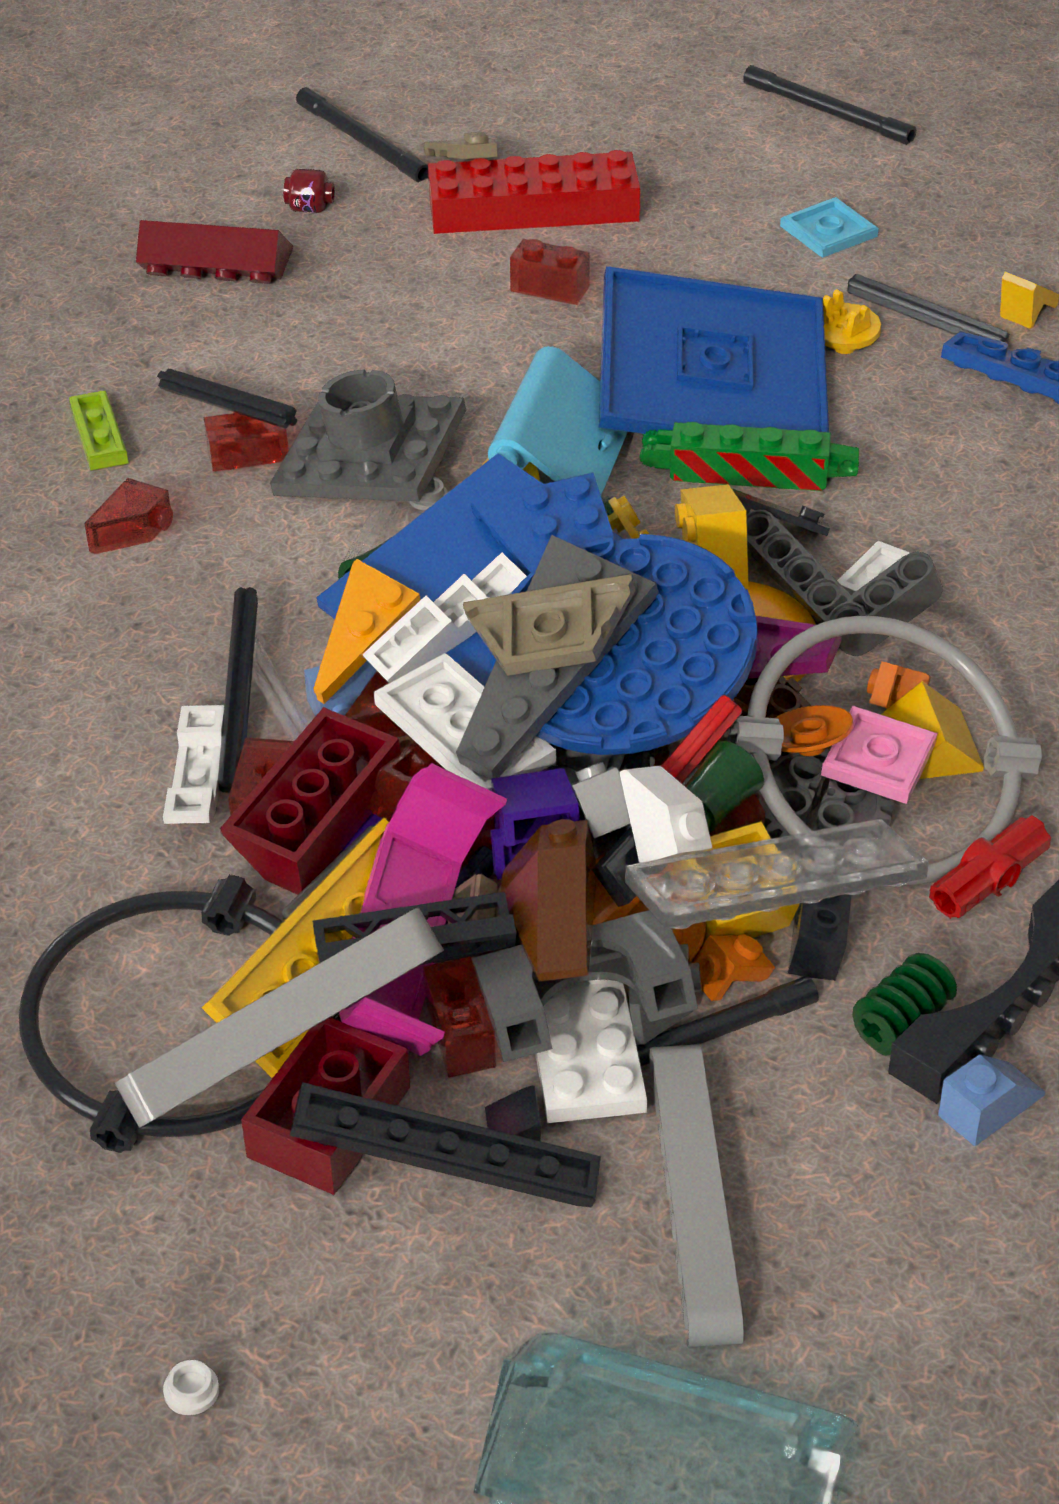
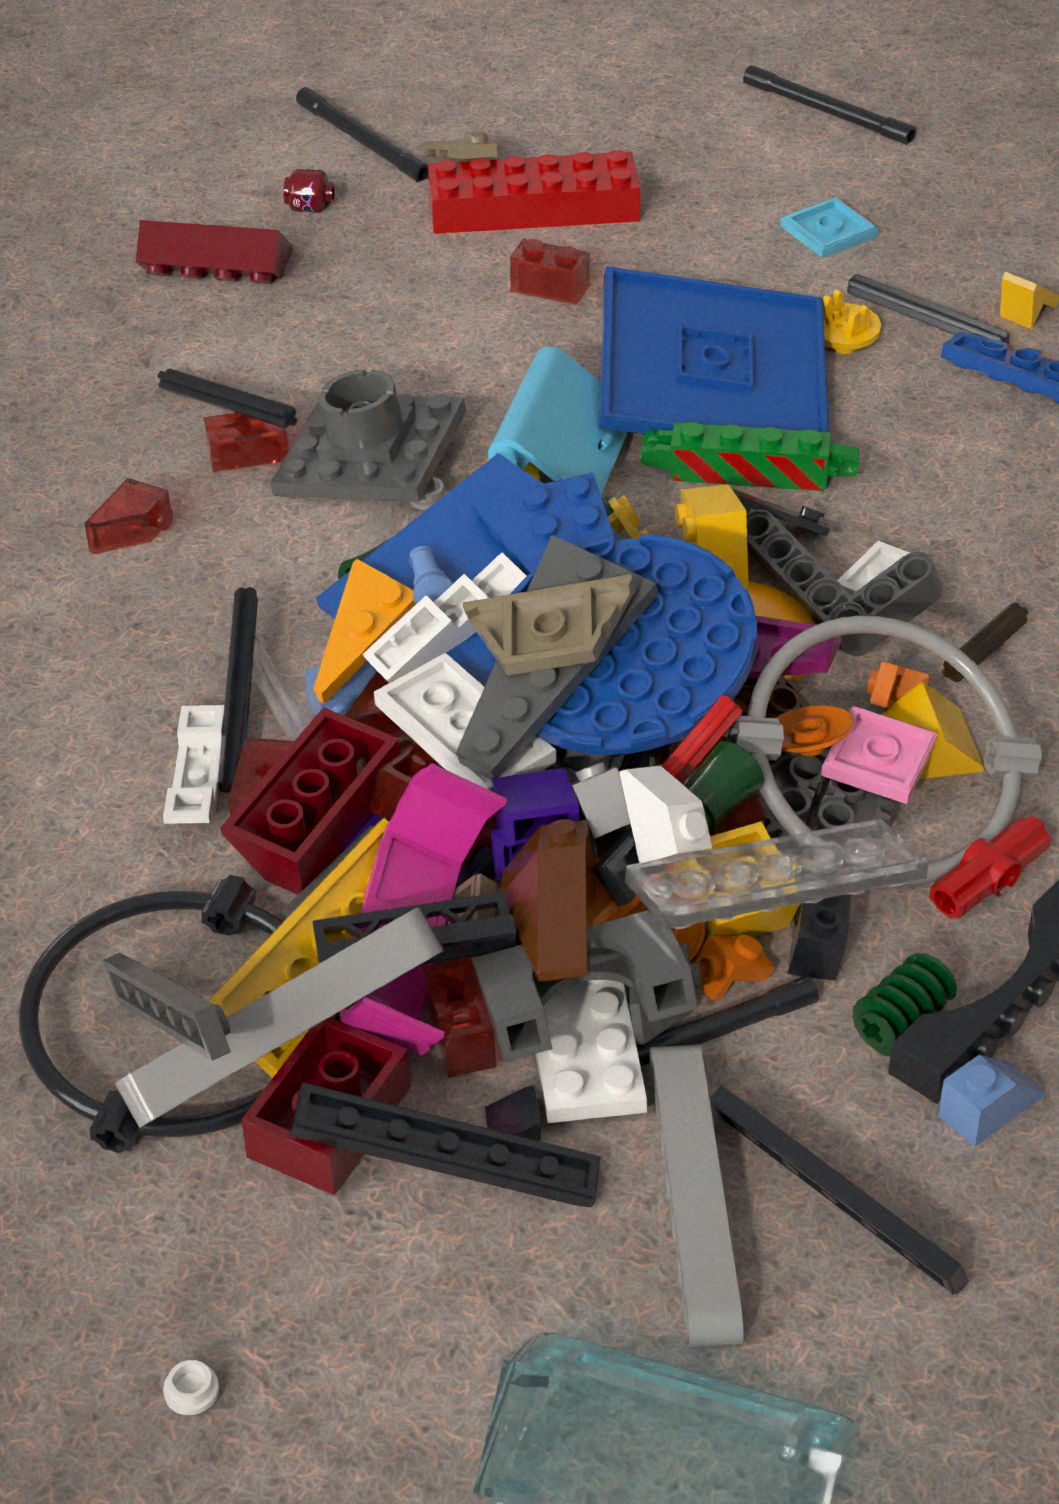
(98, 430): lime tile -> none
(169, 1006): none -> dark grey plate
(428, 579): none -> medium blue pin
(840, 1191): none -> black tile
(990, 638): none -> dark brown axle

